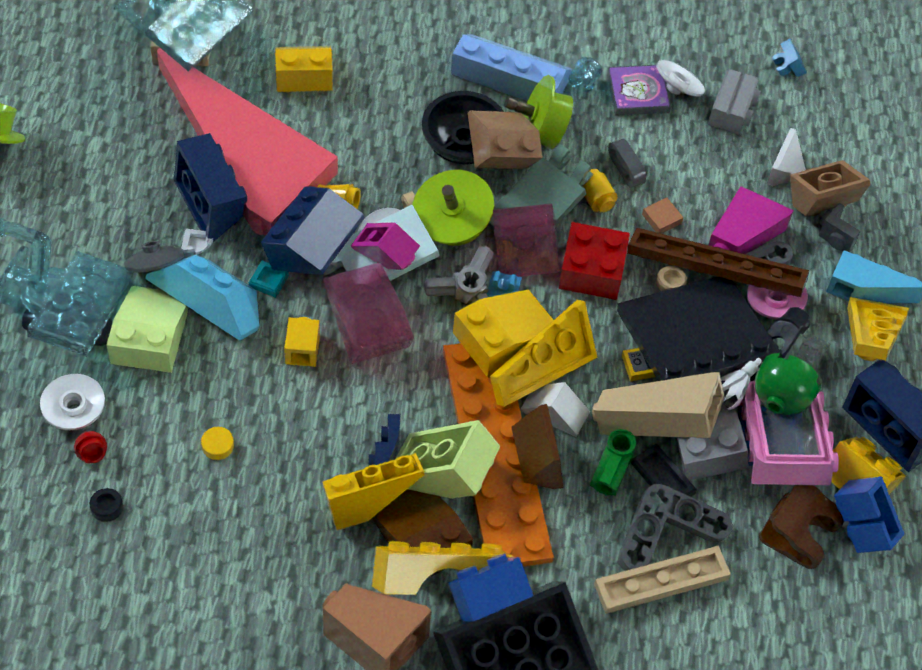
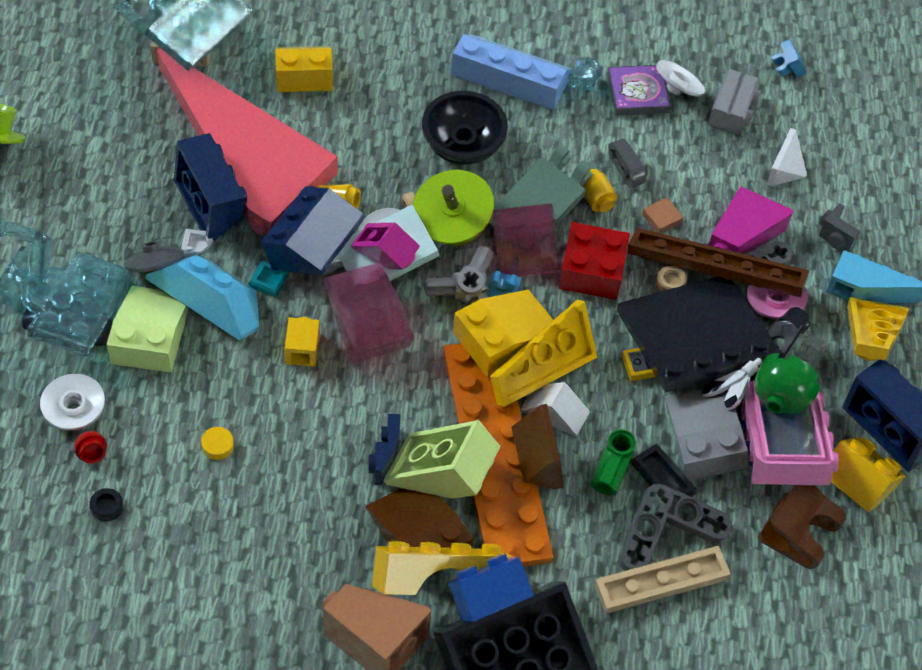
(364, 493): yellow slope -> none
(503, 140): medium nougat slope -> none
(546, 111): lime piece -> none
(663, 407): tan slope -> none
(827, 187): medium nougat slope -> none
(870, 515): blue piece -> none

